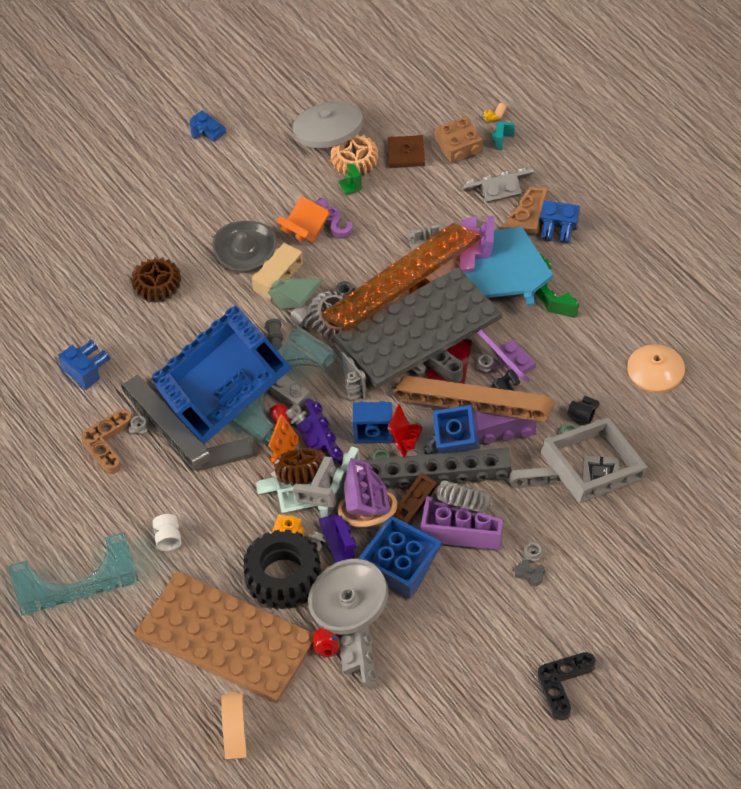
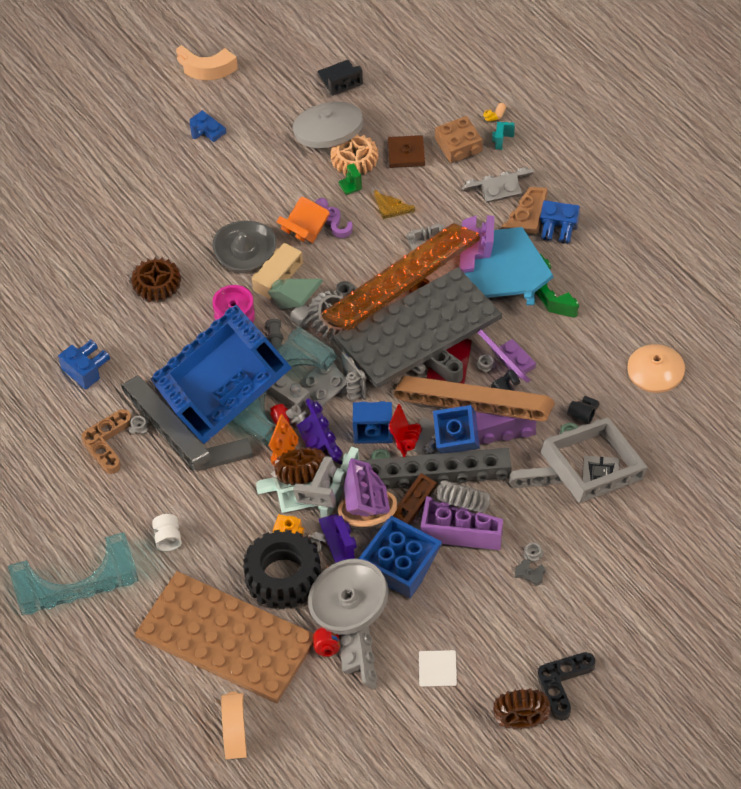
(207, 67): none -> light nougat arch
(231, 296): none -> dark pink wheel
(325, 384): none -> light grey hinge
(341, 77): none -> black bracket
(391, 206): none -> clear yellow tile
(437, 668): none -> white sticker
(521, 708): none -> reddish brown gear

